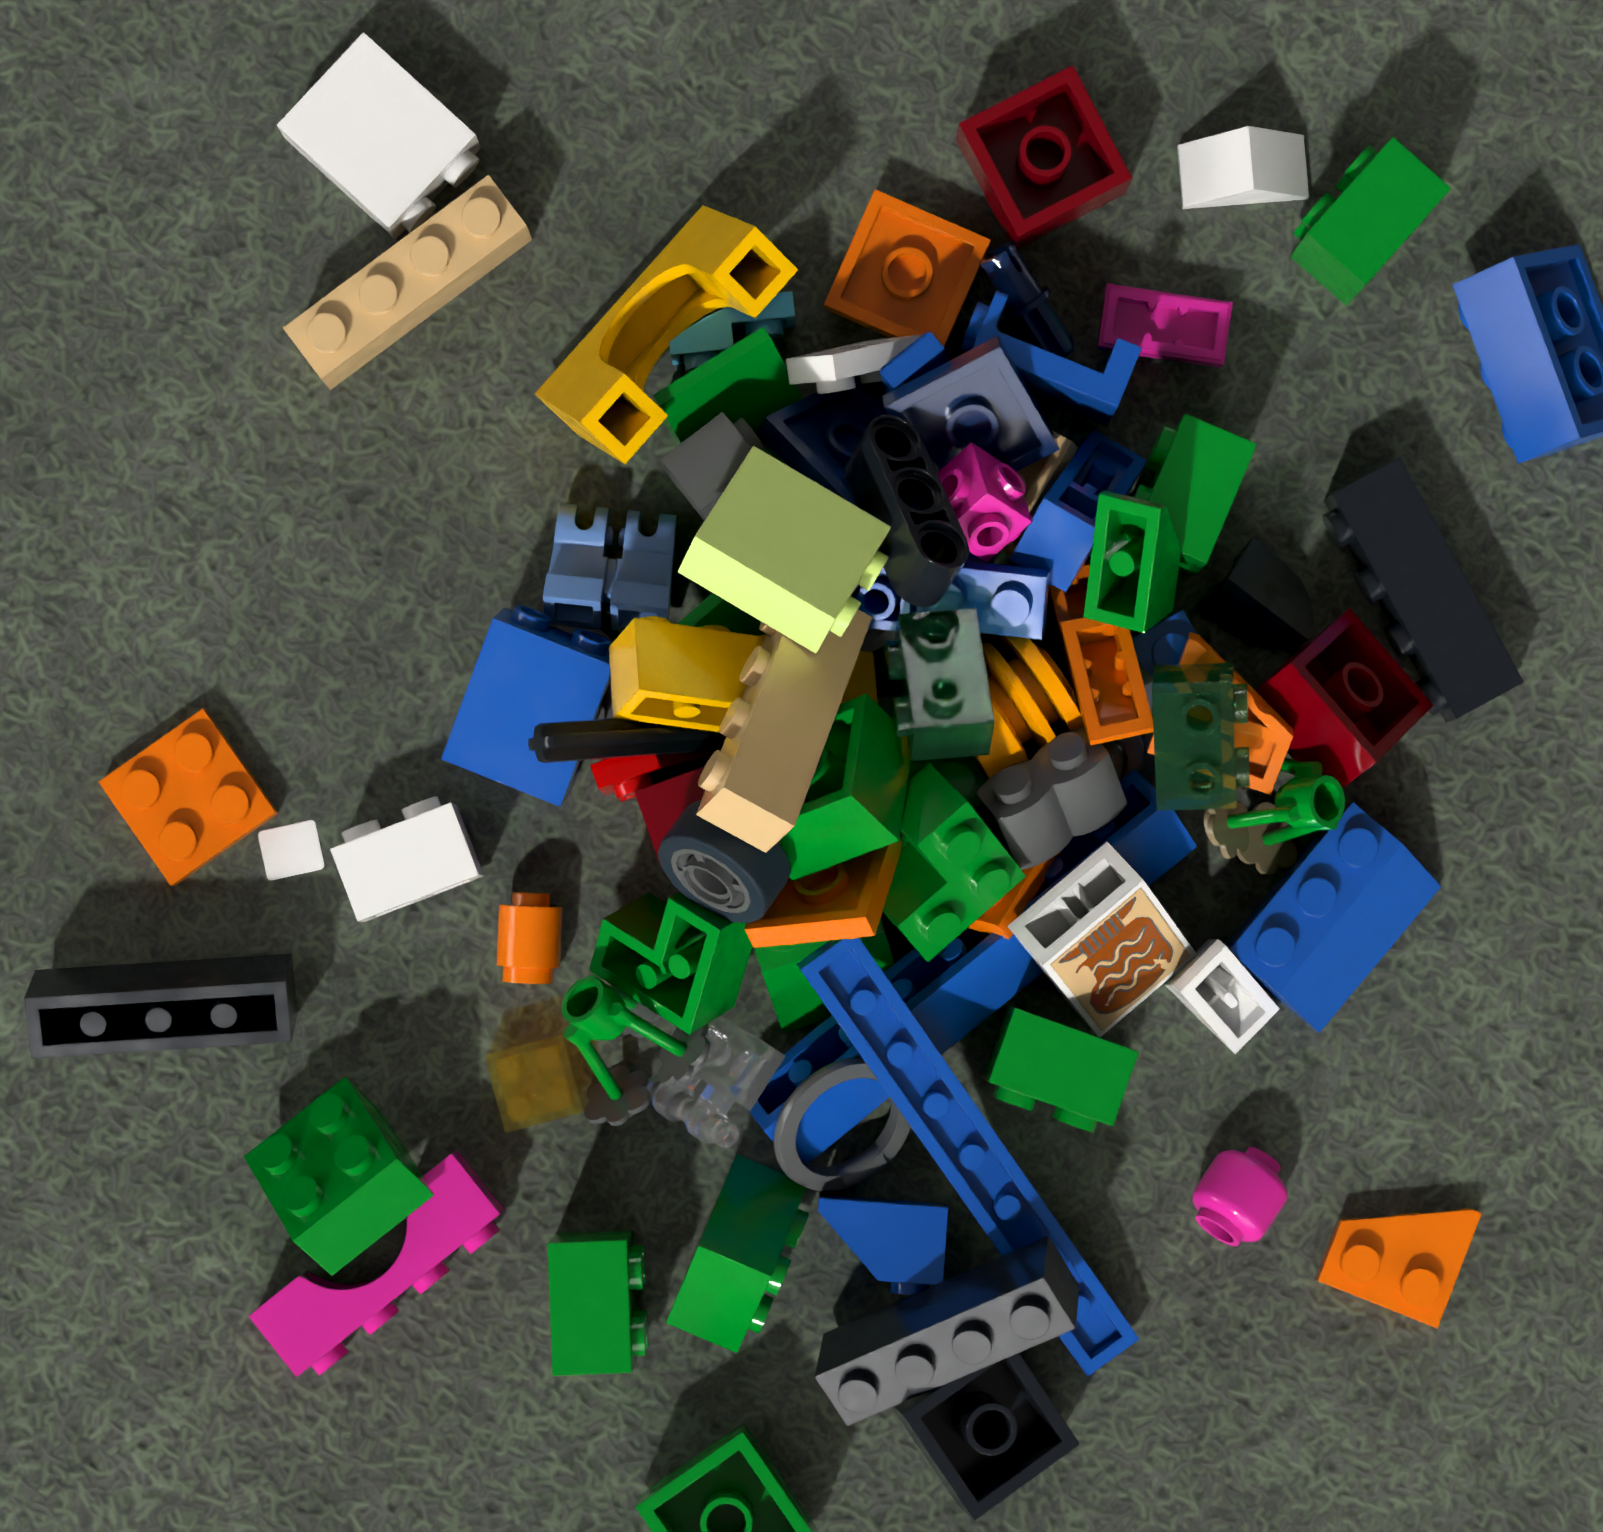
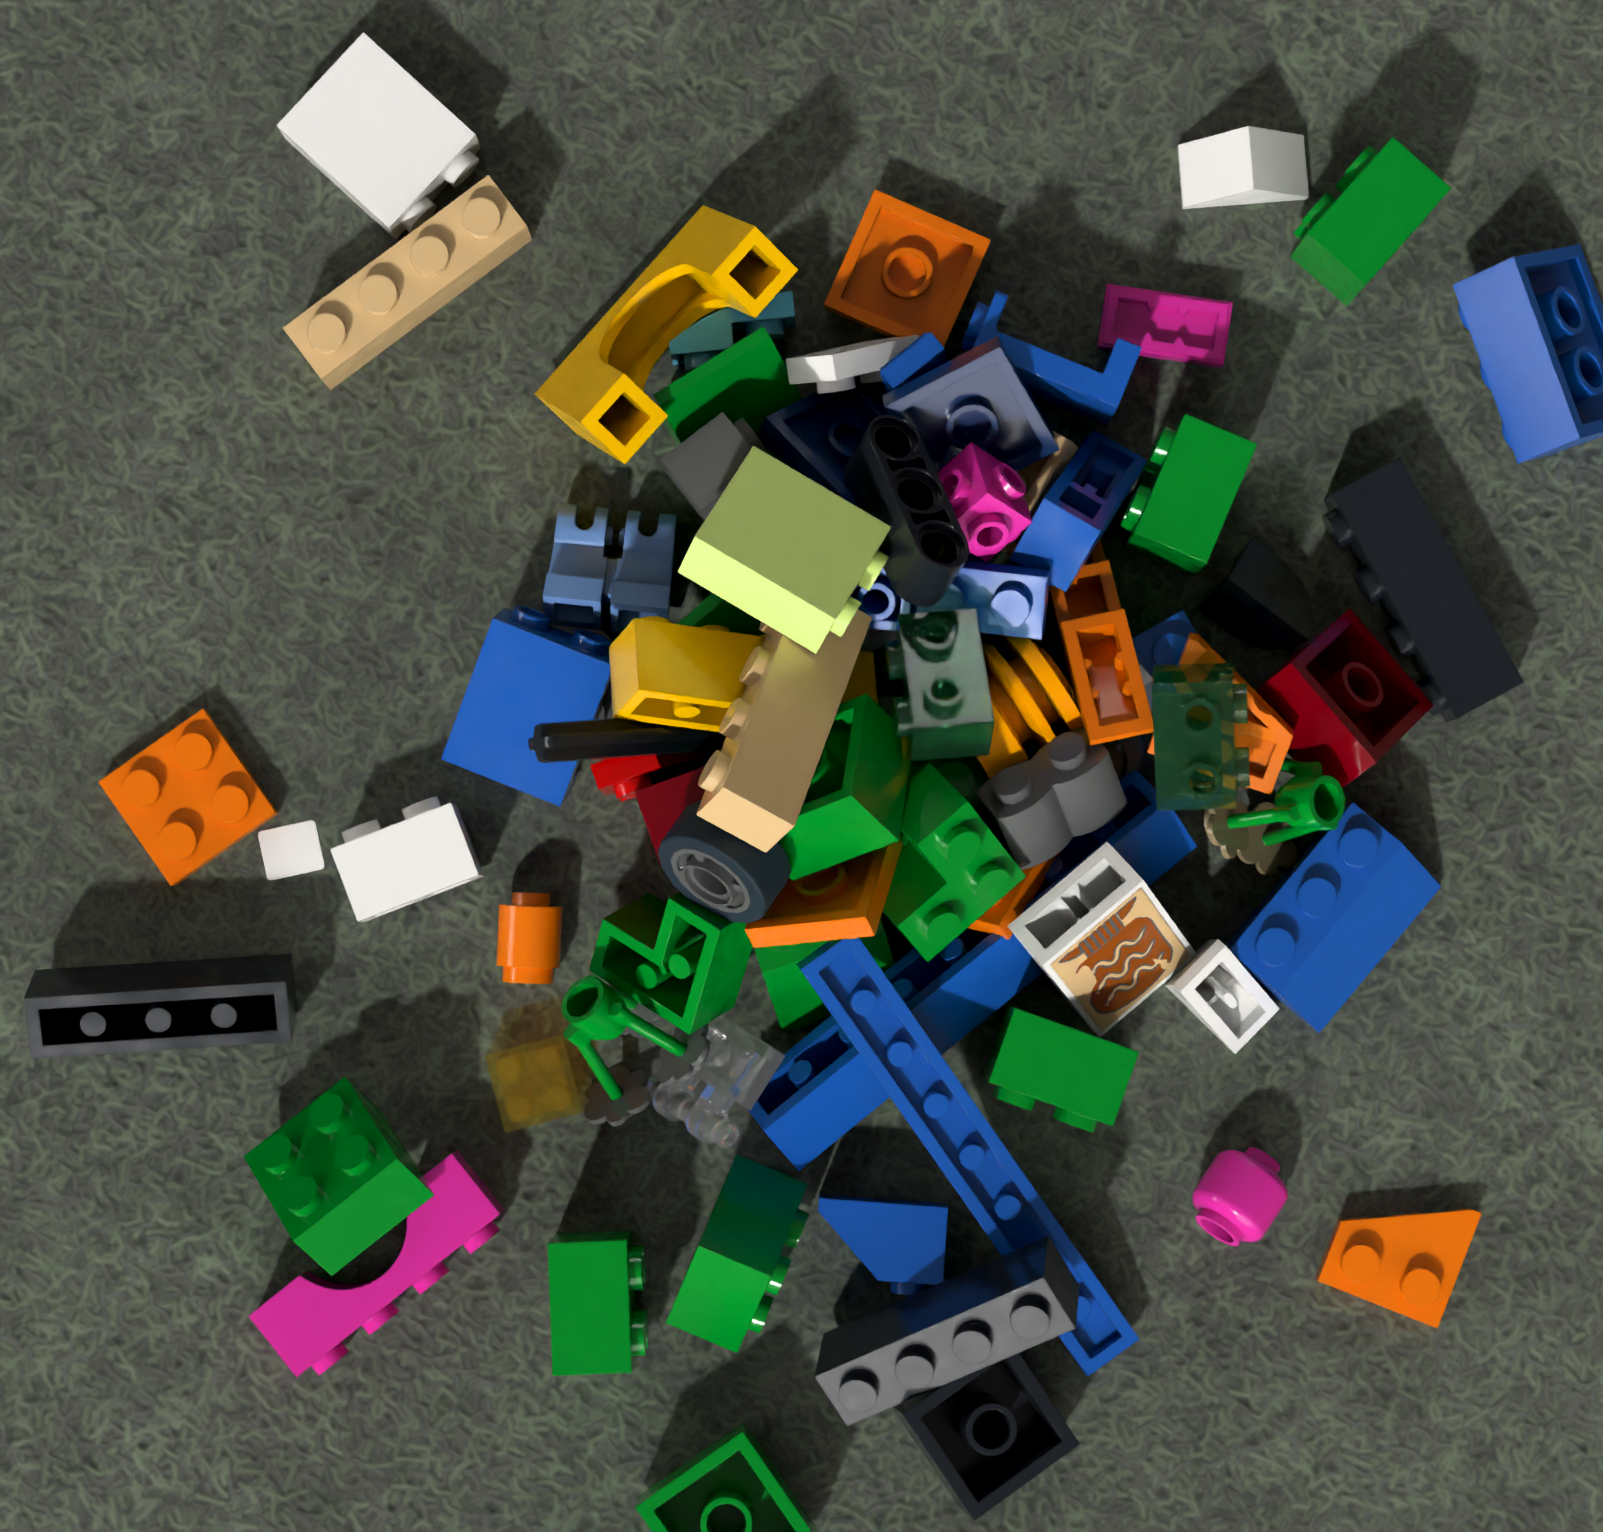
(853, 1170): dark grey piece -> none
(1027, 300): dark blue axle -> none
(1043, 157): dark red brick -> none
(1132, 563): green slope -> none

